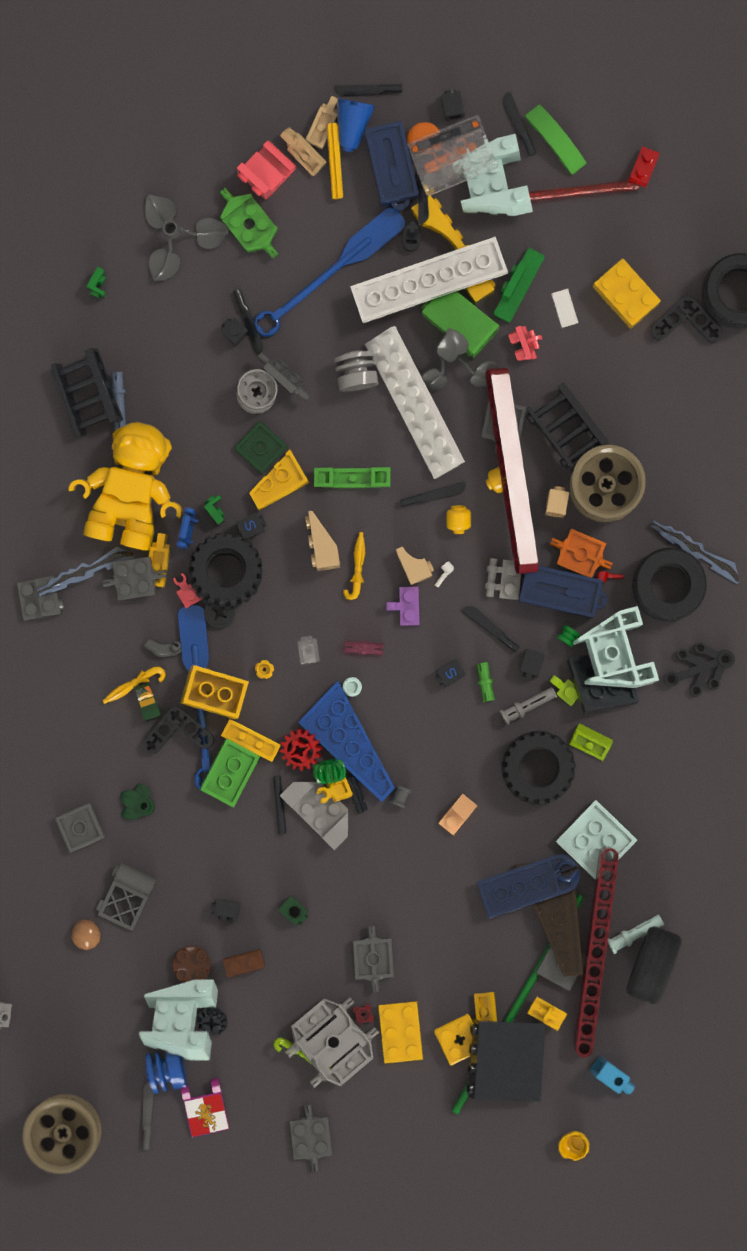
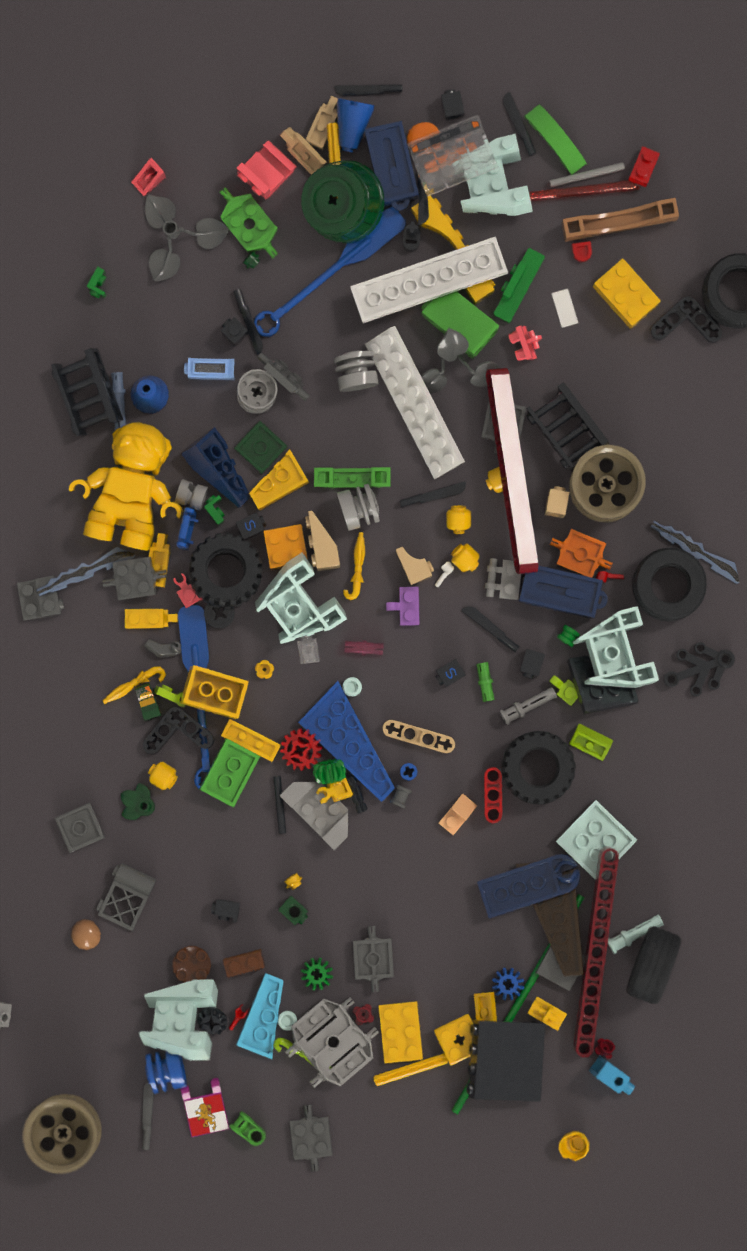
(148, 177): none -> coral slope
(148, 618): none -> yellow hinge
(150, 401): none -> blue cone
(162, 775): none -> yellow head
(166, 692): none -> lime plate
(191, 494): none -> light grey wheel
(210, 369): none -> light blue window
(212, 462): none -> dark blue wedge
(239, 1015): none -> red hand
(247, 1128): none -> bright green piece
(251, 260): none -> dark green plate
(261, 1021): none -> medium azure wing
(284, 545): none -> light orange brick
(286, 1020): none -> light aqua tile
(293, 605): none -> light aqua wedge
(293, 881): none -> yellow plate
(322, 970): none -> green gear
(357, 206): none -> dark green piece
(358, 507): none -> light grey wheel
(406, 777): none -> blue bush
(410, 1069): none -> yellow axle
(419, 733): none -> tan beam
(465, 558): none -> yellow head
(497, 804): none -> red beam
(513, 989): none -> blue gear
(582, 251): none -> red tile
(587, 174): none -> light grey bar
(600, 224): none -> medium nougat arch
(608, 1045): none -> dark red plate

